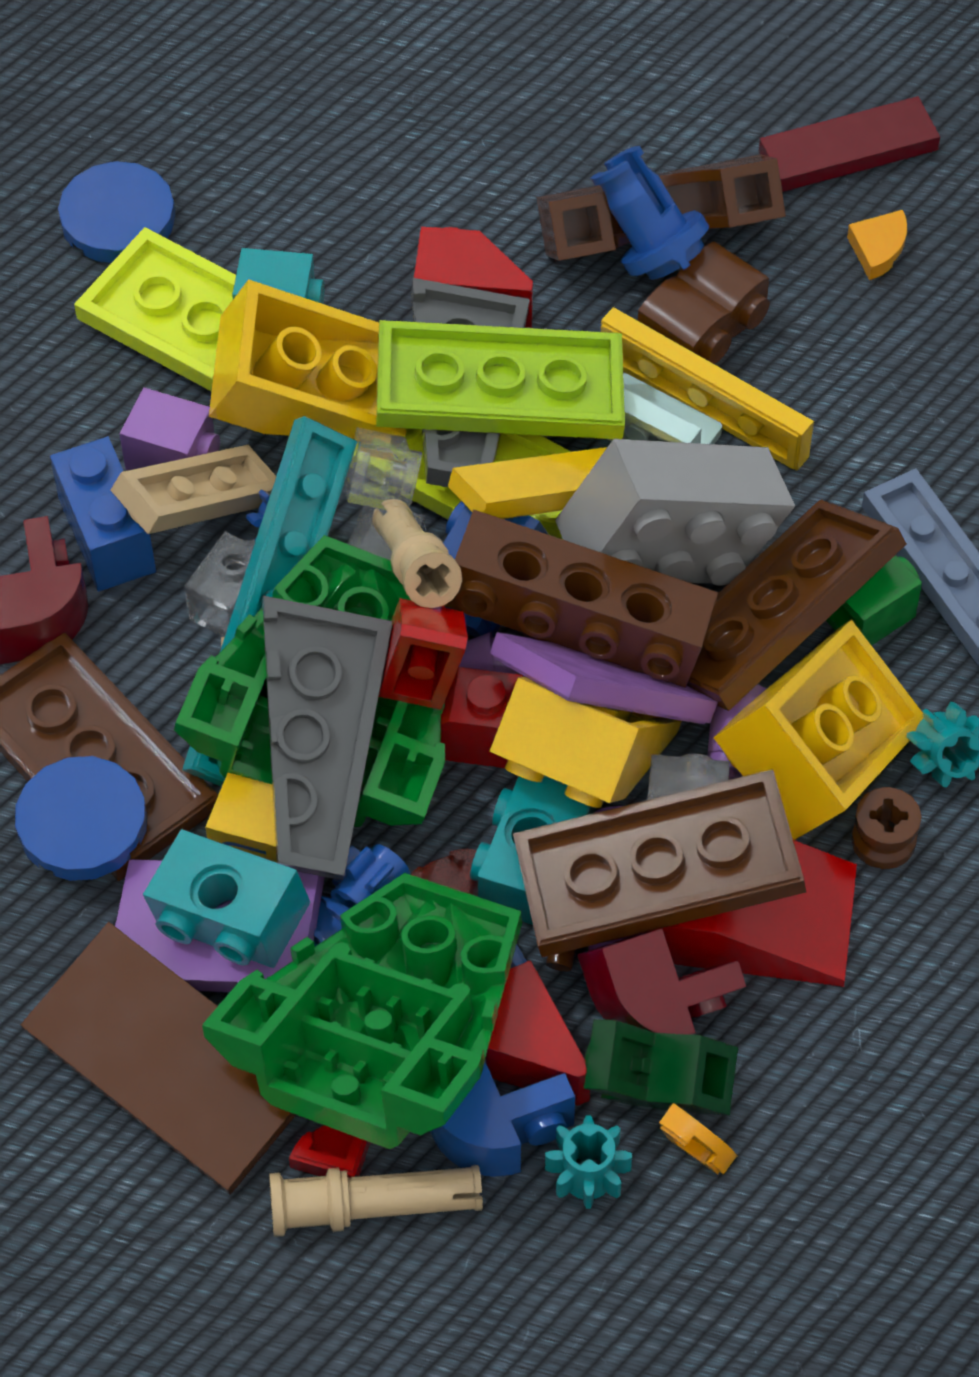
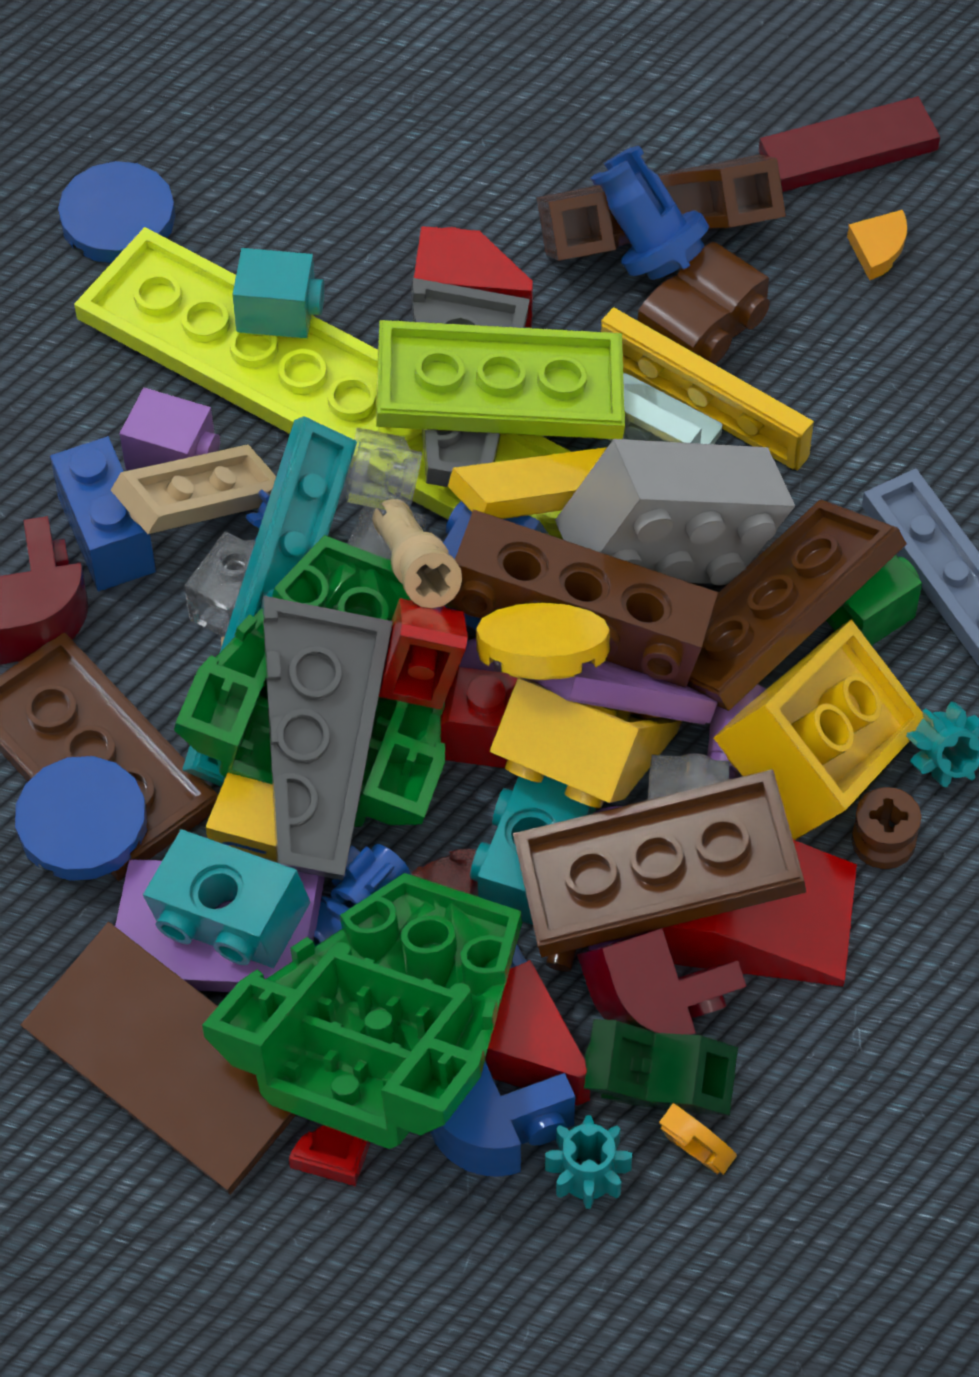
(294, 360): yellow slope -> none
(339, 1198): tan pin -> none
(542, 640): none -> yellow tile

